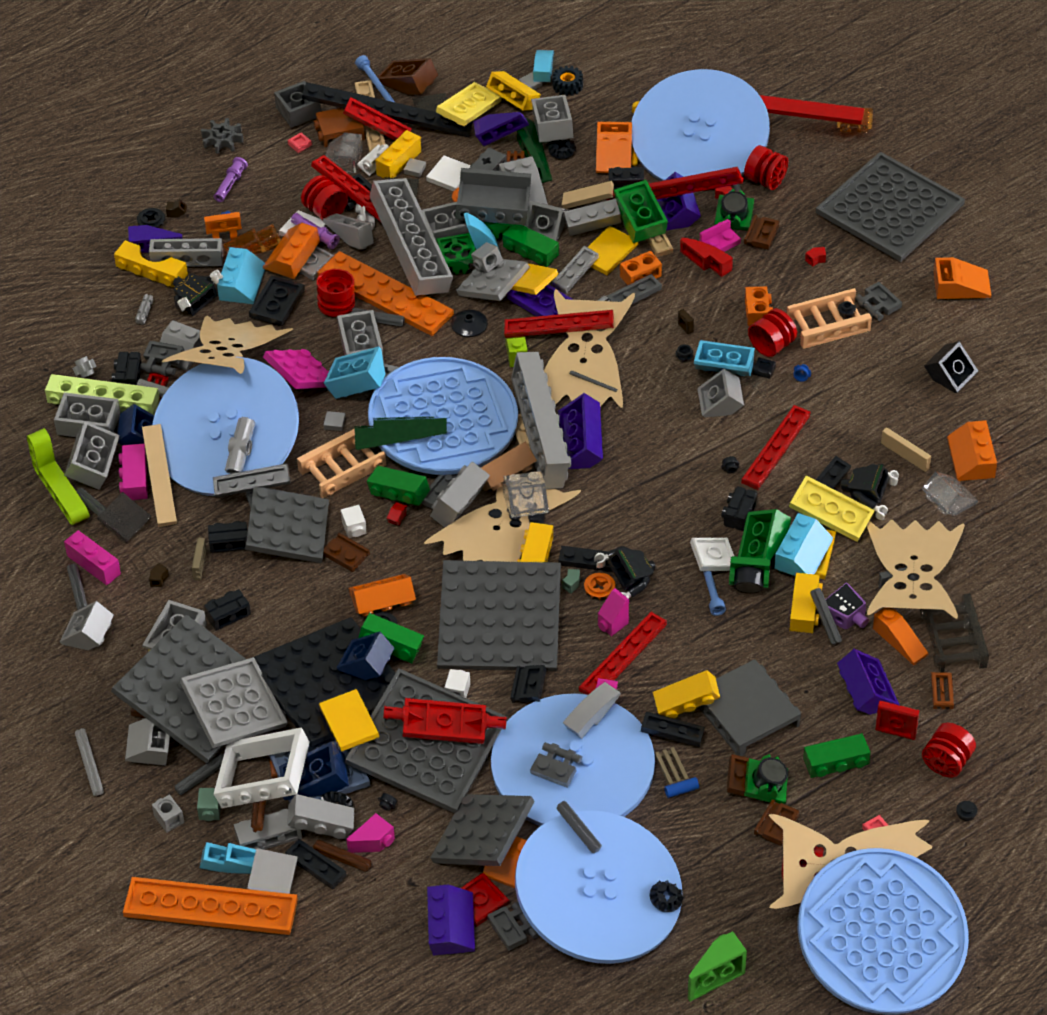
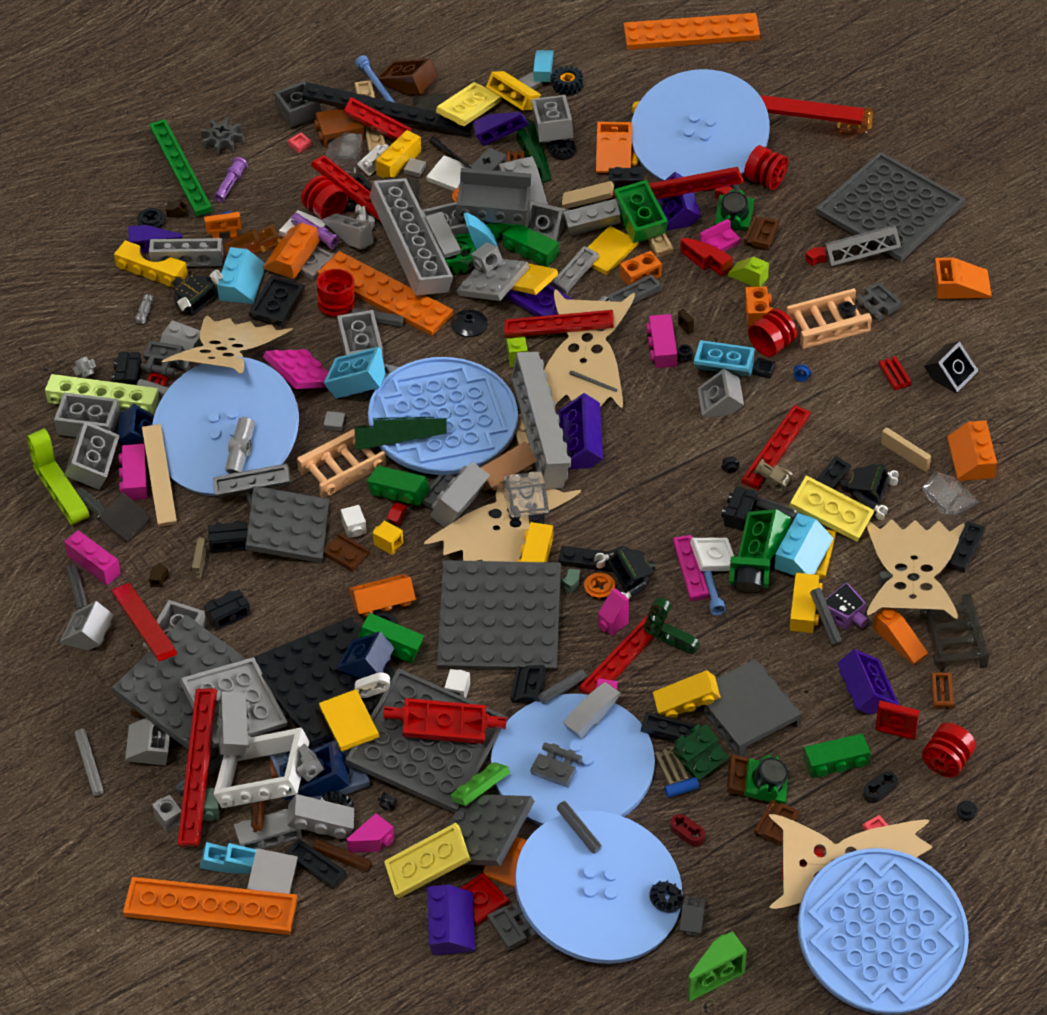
(144, 622): none -> red tile
(180, 167): none -> green plate
(197, 768): none -> red tile
(233, 723): none -> light grey brick
(311, 764): none -> light grey bracket
(372, 684): none -> white beam
(388, 537): none -> yellow brick
(427, 860): none -> light yellow plate
(438, 144): none -> black piece
(443, 235): none -> light grey tile
(479, 783): none -> bright green plate
(562, 686): none -> dark grey axle
(662, 341): none -> dark pink brick
(665, 631): none -> dark green beam
(687, 830): none -> dark red beam
(691, 31): none -> orange plate
(692, 576): none -> dark pink tile
(692, 915): none -> dark grey slope
(700, 751): none -> dark green plate
(750, 271): none -> lime slope
(766, 504): none -> dark grey axle
(774, 476): none -> dark tan connector
(861, 238): none -> light grey fence
(878, 785): none -> black beam
(900, 369): none -> red tile
(966, 546): none -> black plate

